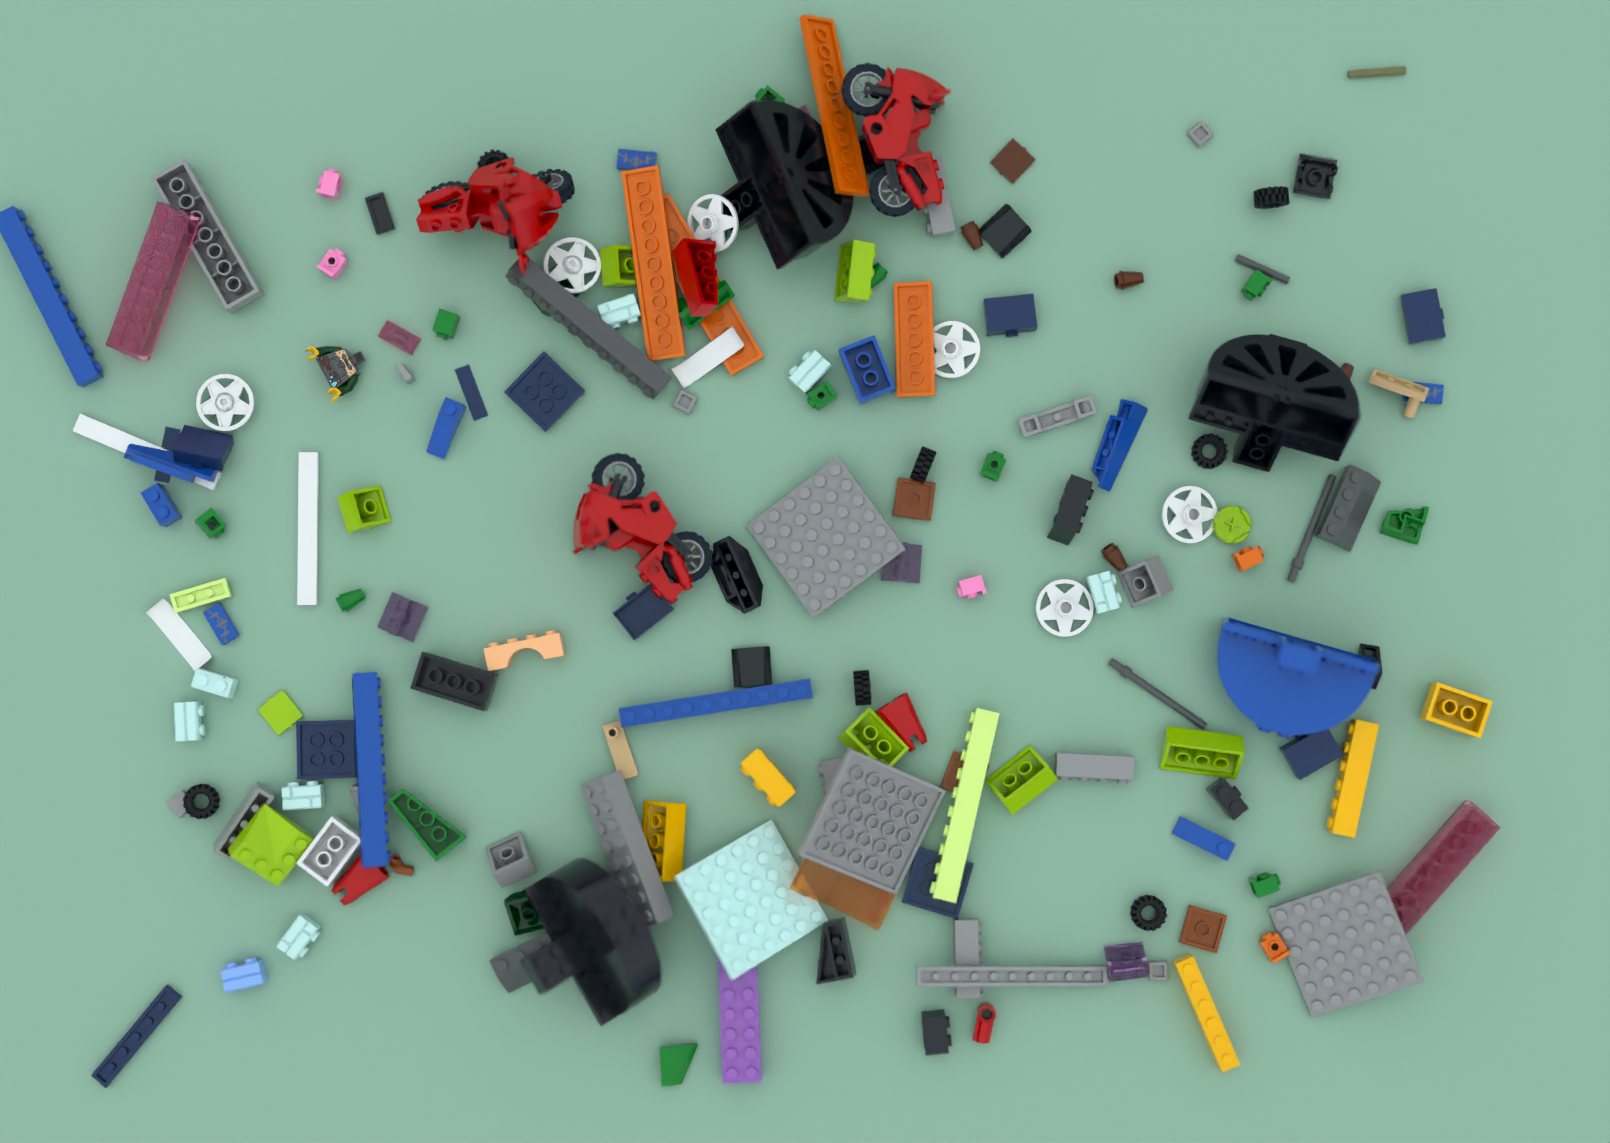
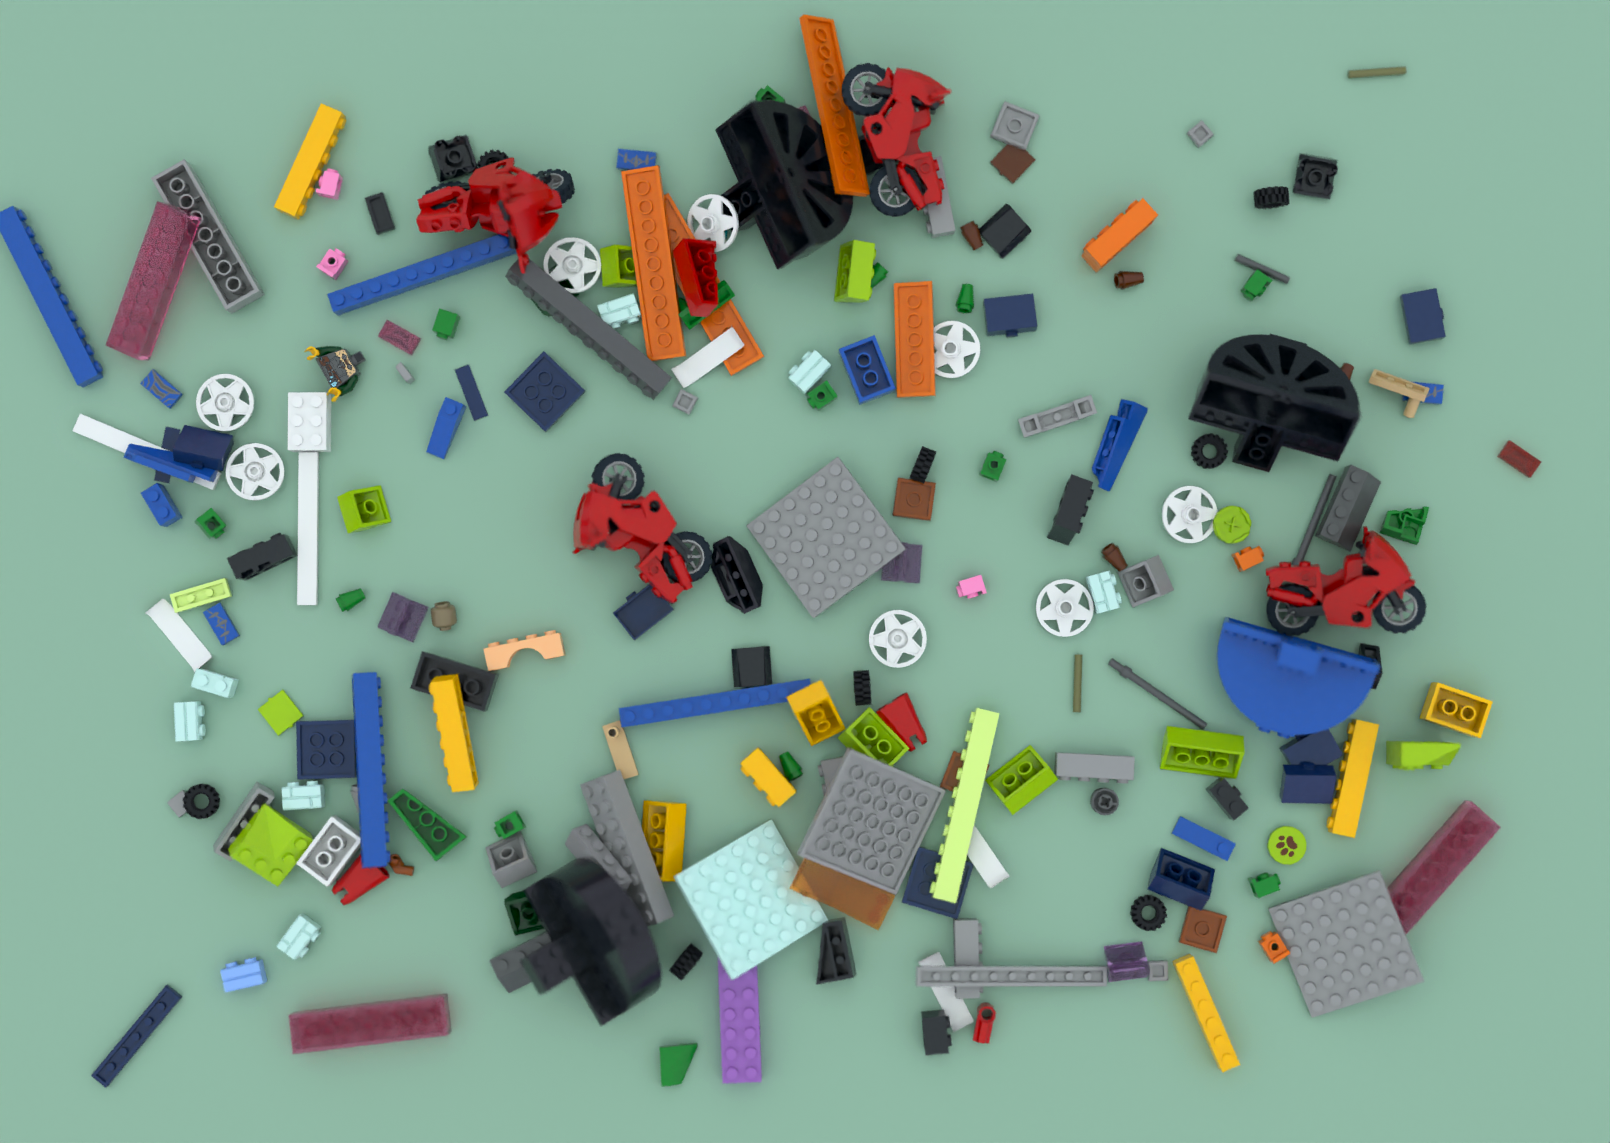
(161, 389): none -> tile
(254, 471): none -> white wheel
(262, 557): none -> black wedge
(309, 422): none -> white brick
(310, 161): none -> yellow brick
(370, 1023): none -> clear pink brick
(420, 274): none -> blue brick
(443, 615): none -> dark tan head
(452, 158): none -> black slope
(454, 733): none -> yellow brick
(515, 819): none -> green brick
(586, 845): none -> light grey brick
(686, 961): none -> black tyre
(791, 768): none -> green cone
(816, 713): none -> yellow brick
(897, 638): none -> white wheel
(954, 1008): none -> white sticker
(965, 300): none -> green cone
(985, 860): none -> white sticker
(1014, 126): none -> light grey tile
(1077, 683): none -> olive bar
(1104, 801): none -> dark grey wheel
(1119, 235): none -> orange brick
(1181, 879): none -> dark blue slope
(1286, 845): none -> lime tile
(1307, 783): none -> dark blue container
(1346, 593): none -> red piece
(1416, 754): none -> lime slope
(1519, 459): none -> clear red tile

